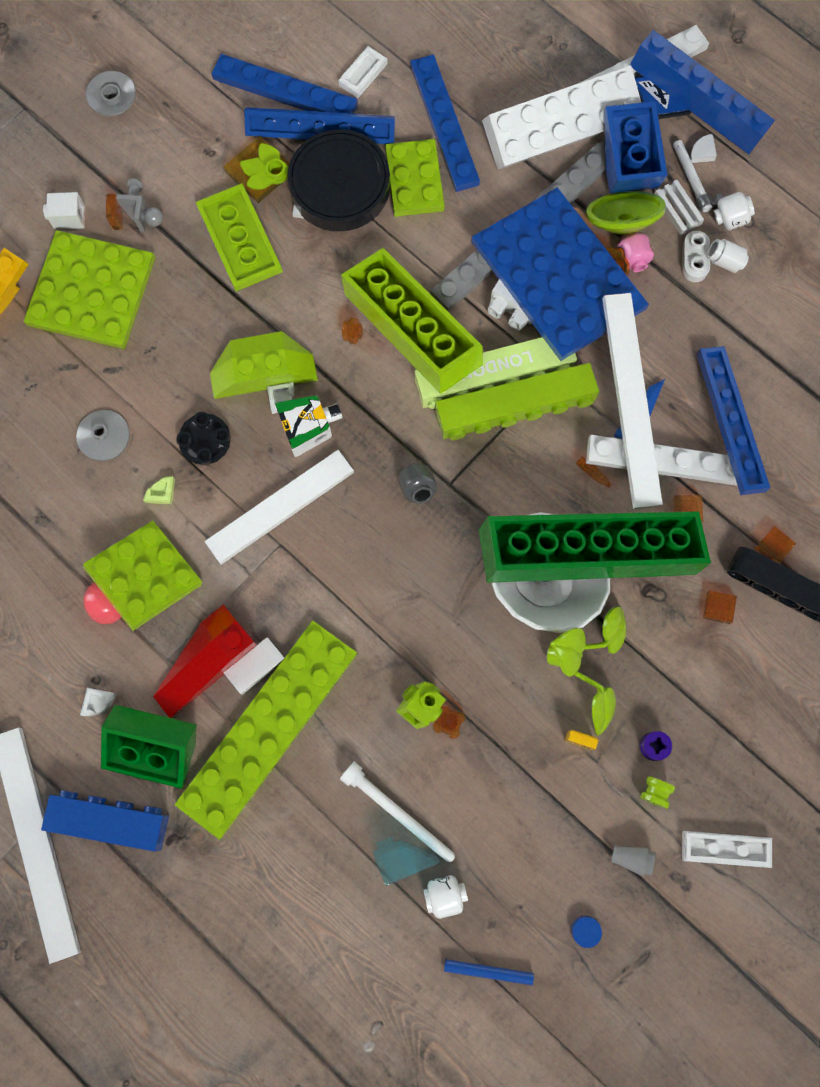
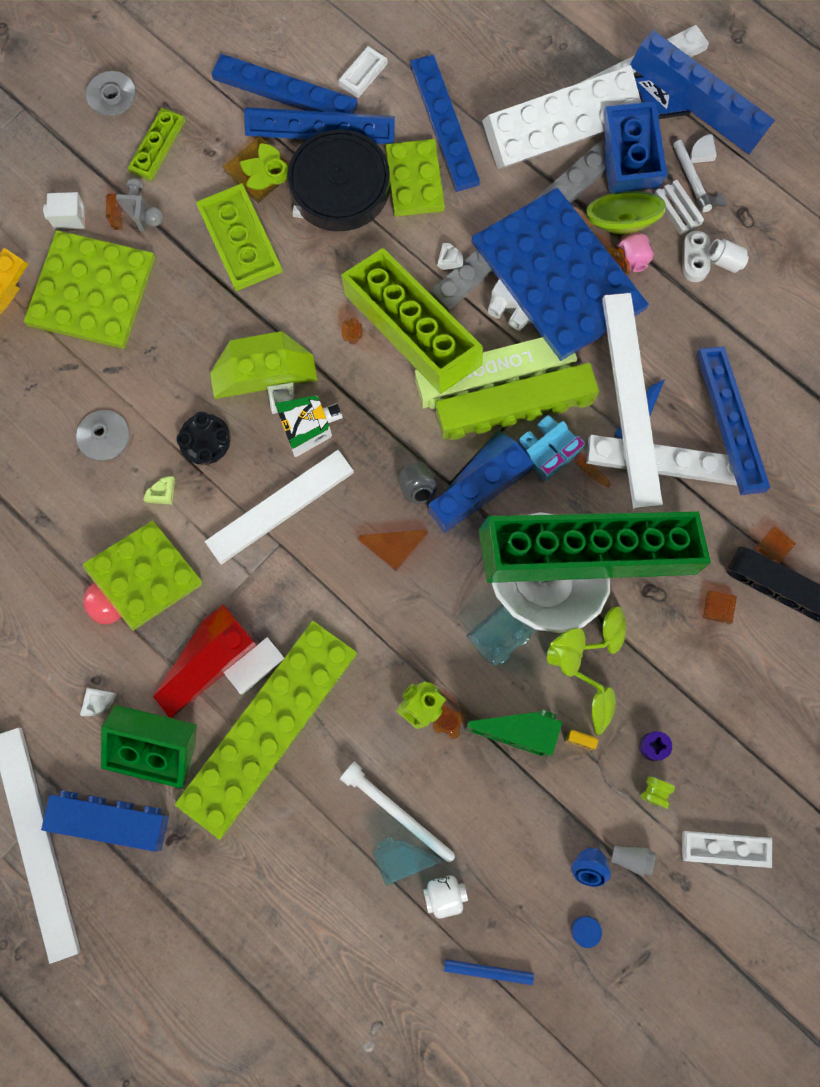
(156, 144): none -> lime tile
(394, 546): none -> clear orange tile
(449, 257): none -> white tile
(486, 476): none -> blue wedge
(499, 636): none -> clear light blue bracket
(527, 731): none -> green slope
(553, 449): none -> medium azure hips
(591, 868): none -> blue cone
(688, 503): clear orange tile -> none
(734, 211): white head -> none

